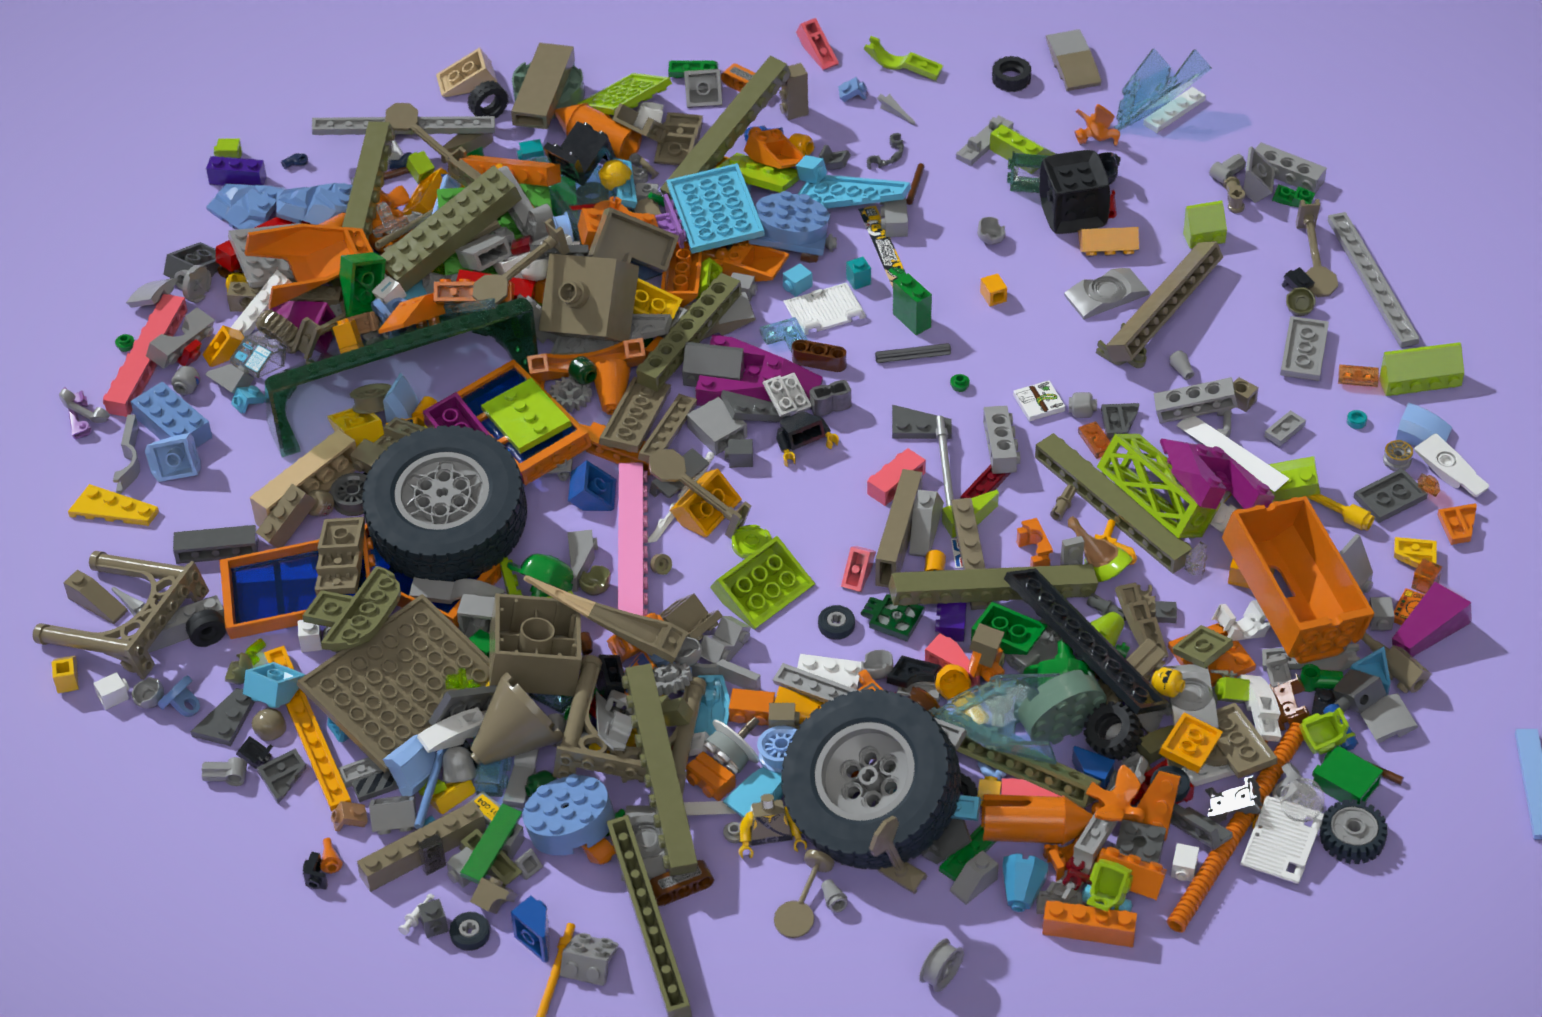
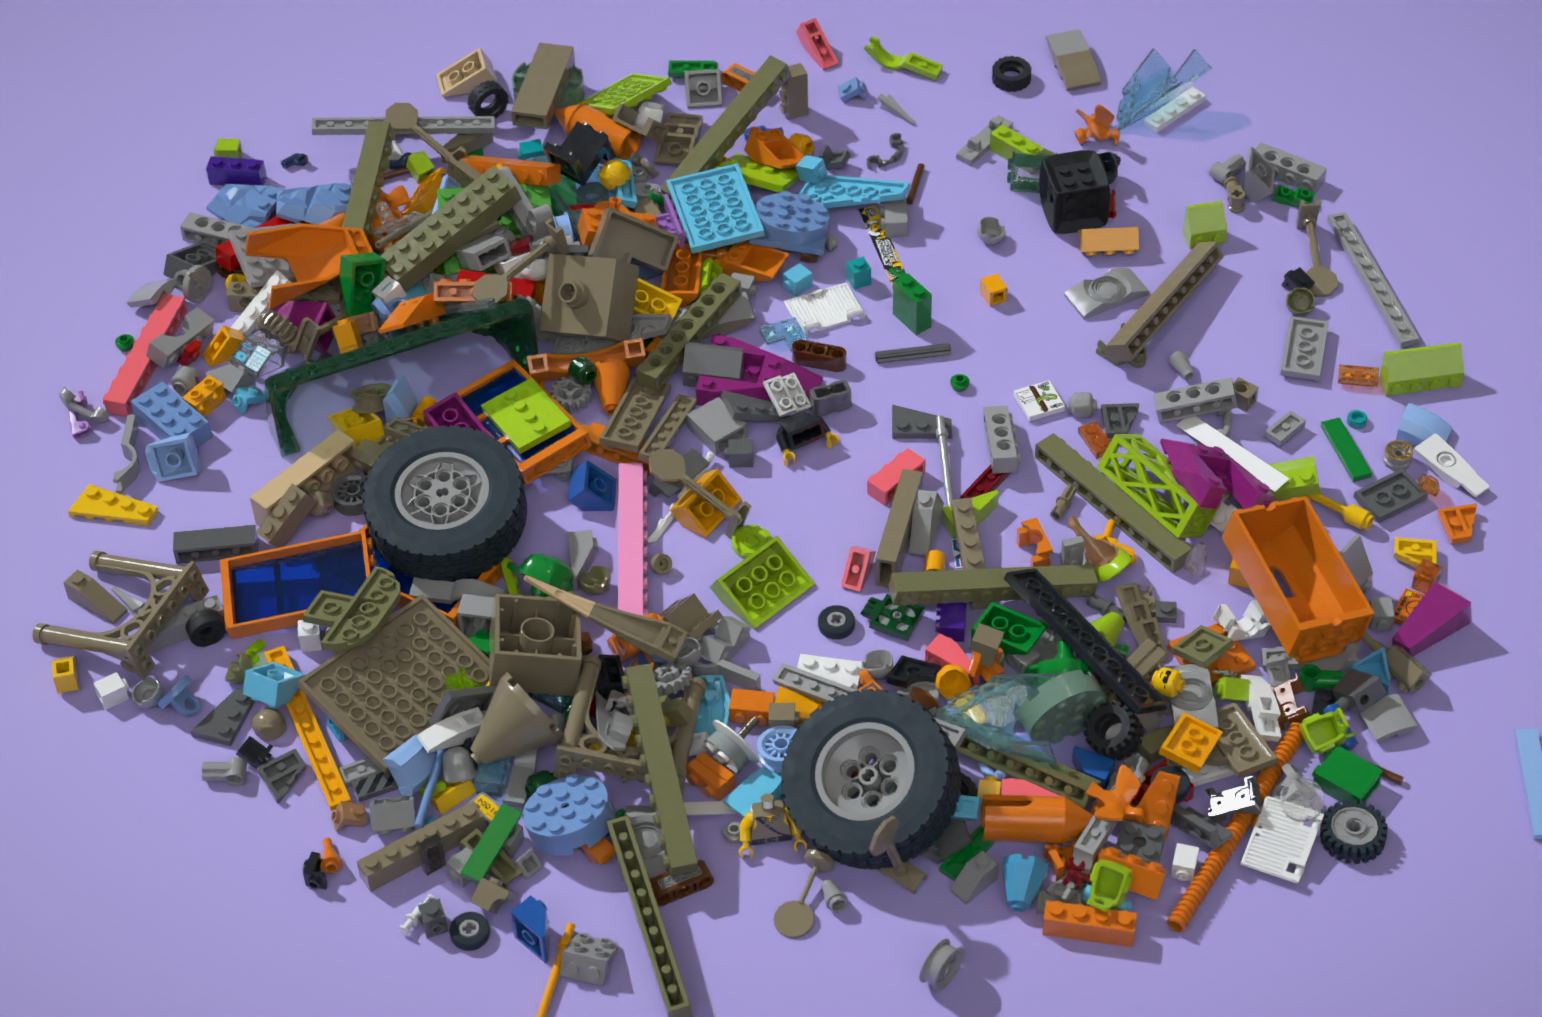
(206, 396): none -> light orange brick
(207, 230): none -> light grey brick
(340, 555): dark tan slope -> none
(1346, 449): none -> green tile

